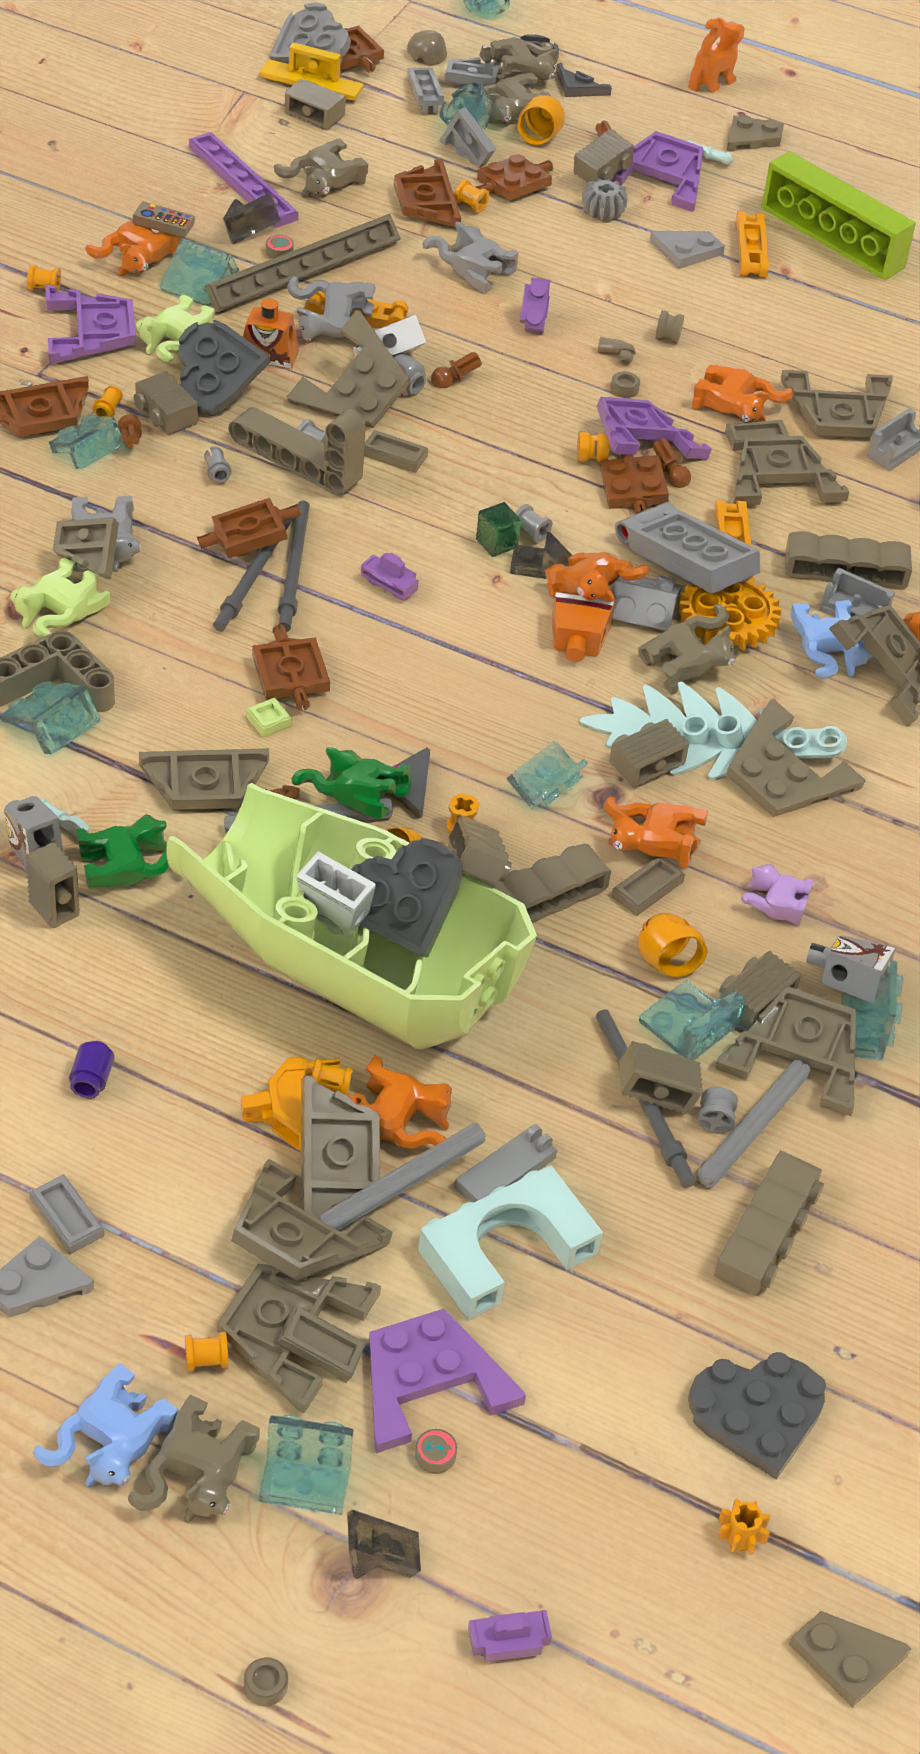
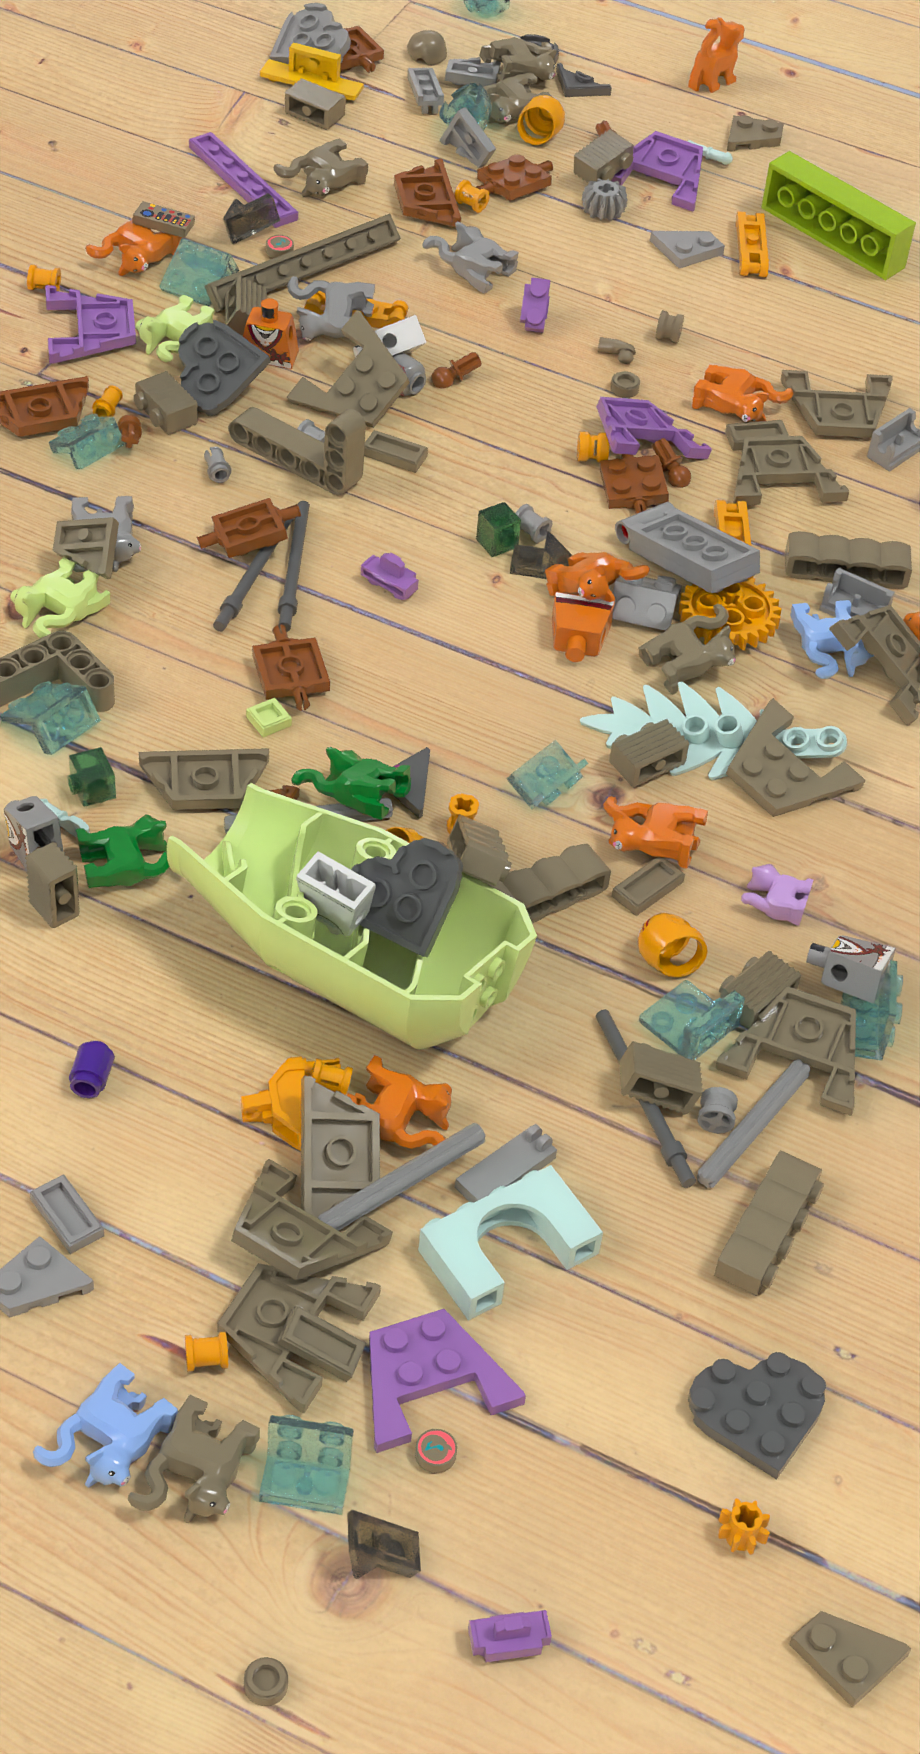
(91, 777): none -> clear green brick
(240, 300): none -> dark tan brick

